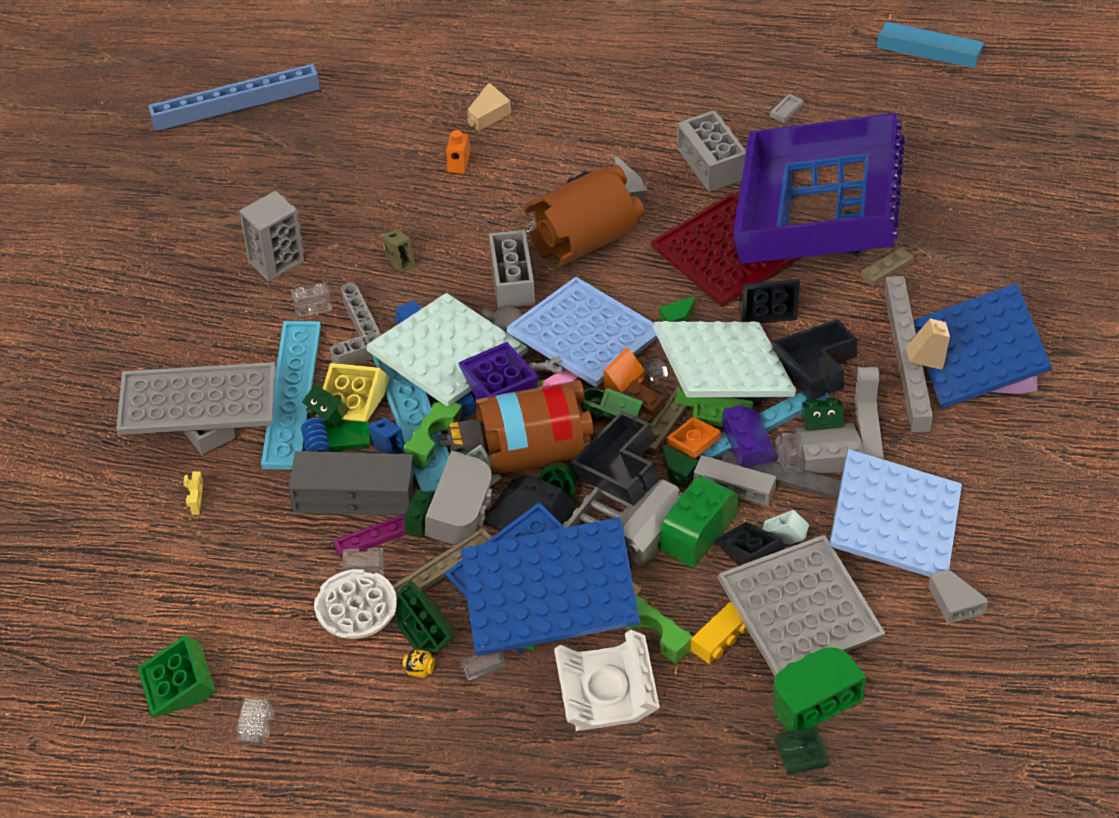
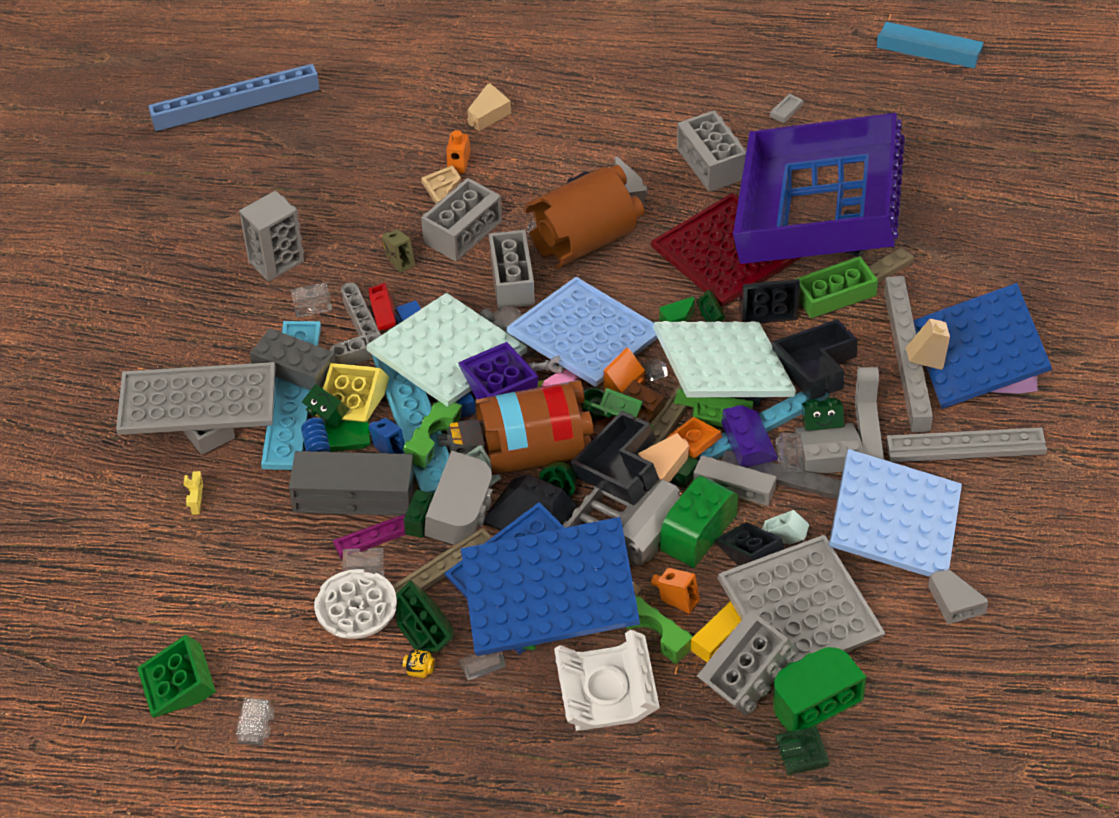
(293, 358): none -> dark grey brick
(382, 306): none -> red slope
(441, 183): none -> tan wing
(461, 219): none -> light grey brick
(667, 456): none -> light nougat slope
(678, 589): none -> orange torso
(710, 307): none -> dark green plate
(748, 663): none -> light grey brick
(836, 287): none -> bright green brick
(966, 444): none -> light grey plate

